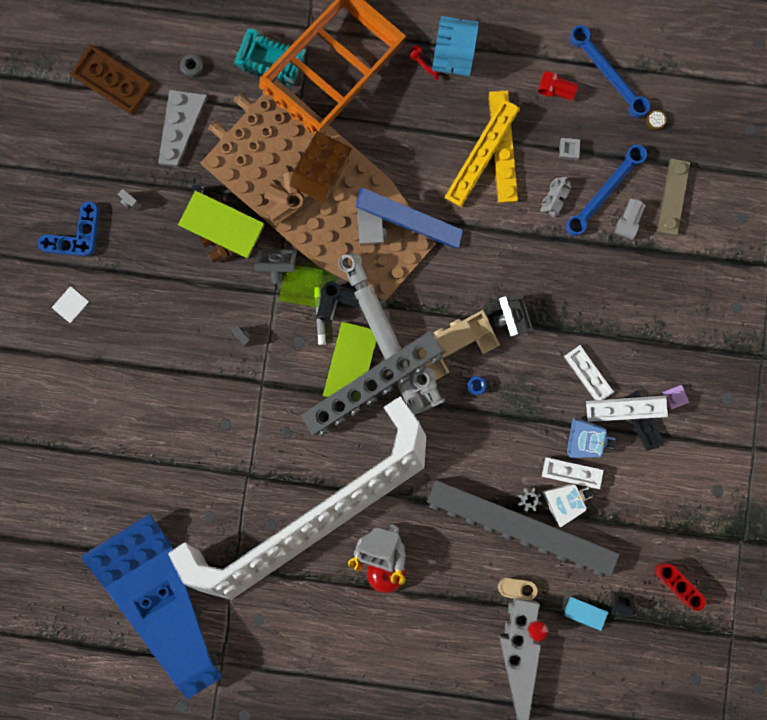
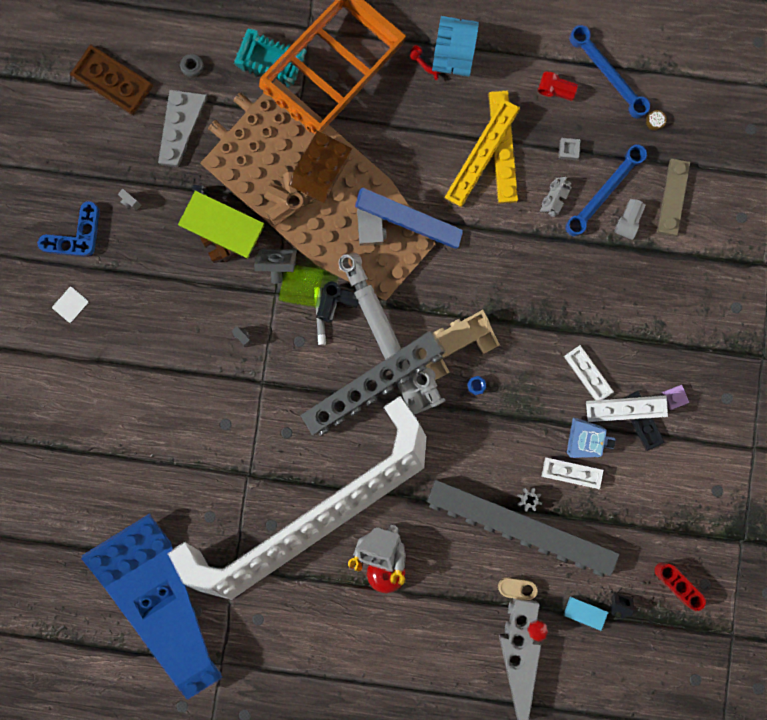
(350, 358): lime tile -> none
(514, 315): dark grey tile -> none
(566, 502): white torso -> none

